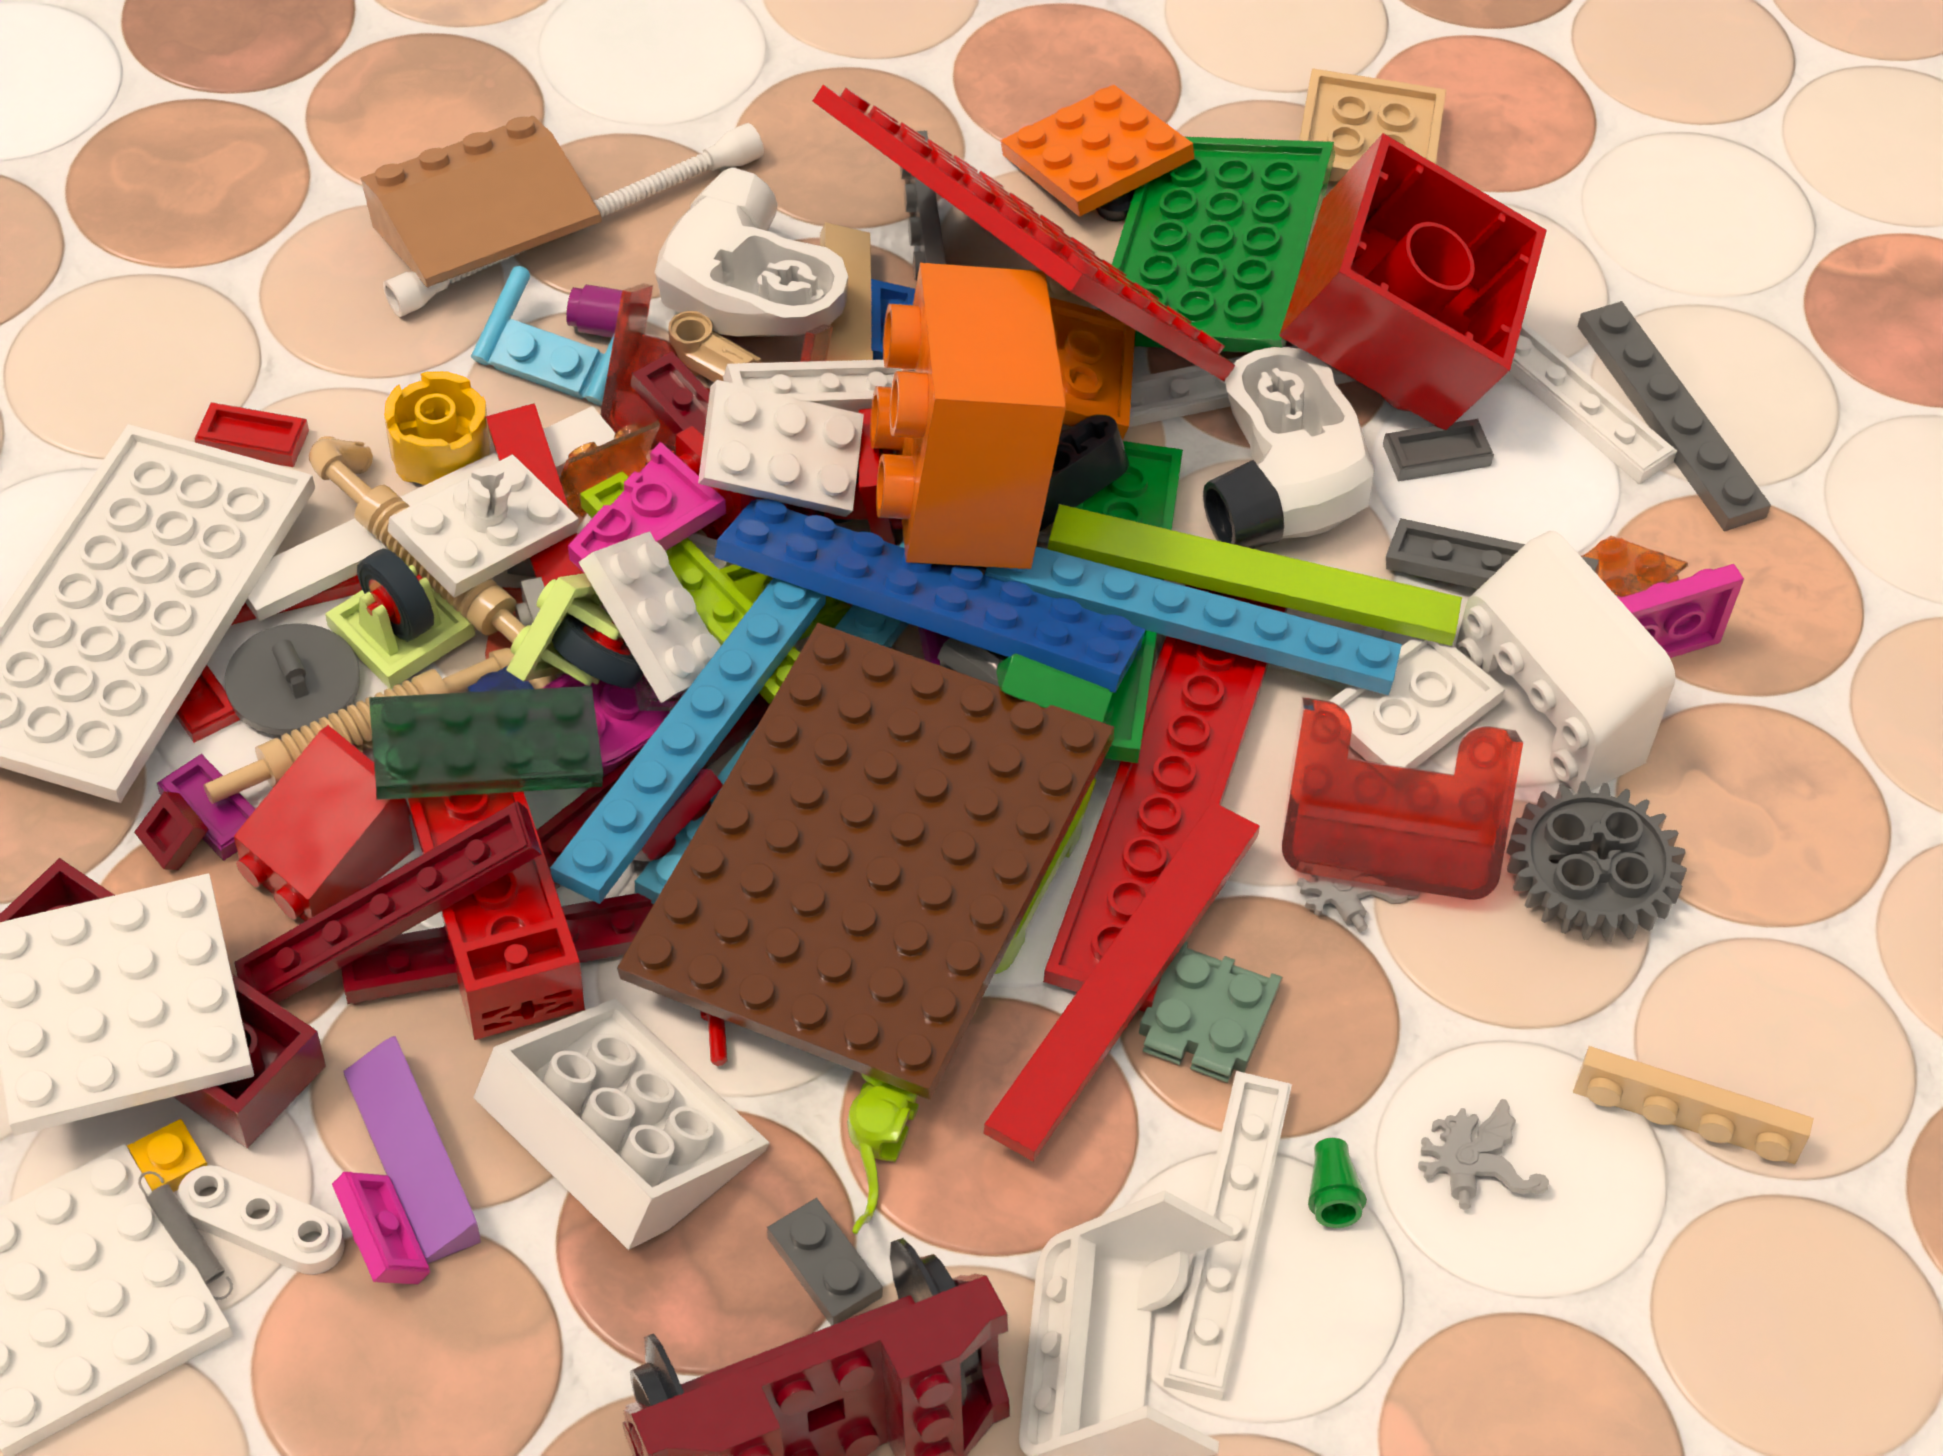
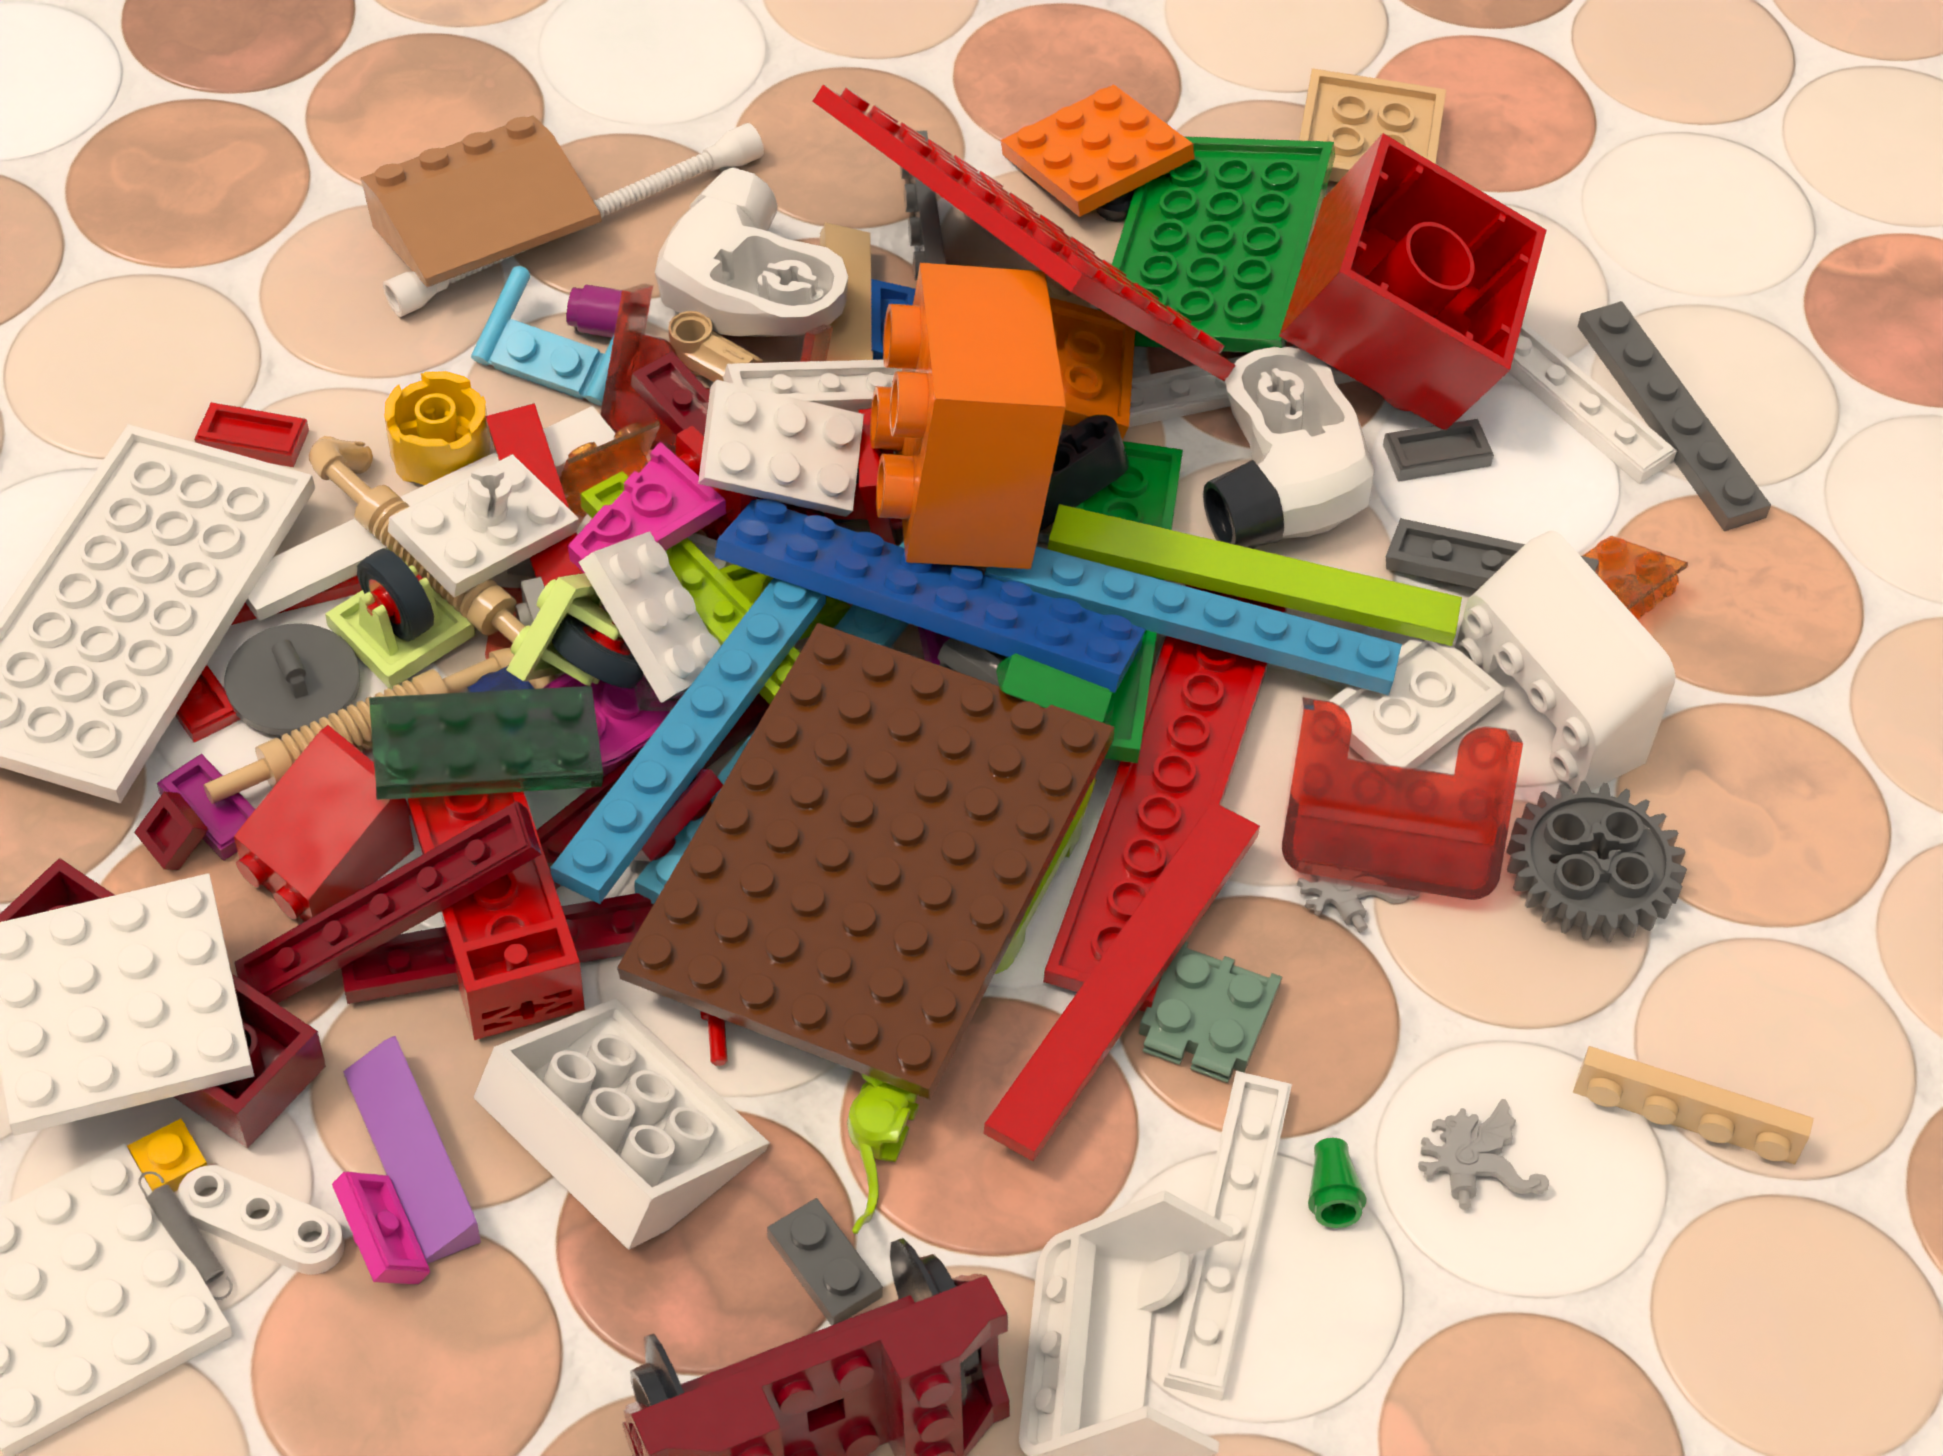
(1688, 611): dark pink plate -> none

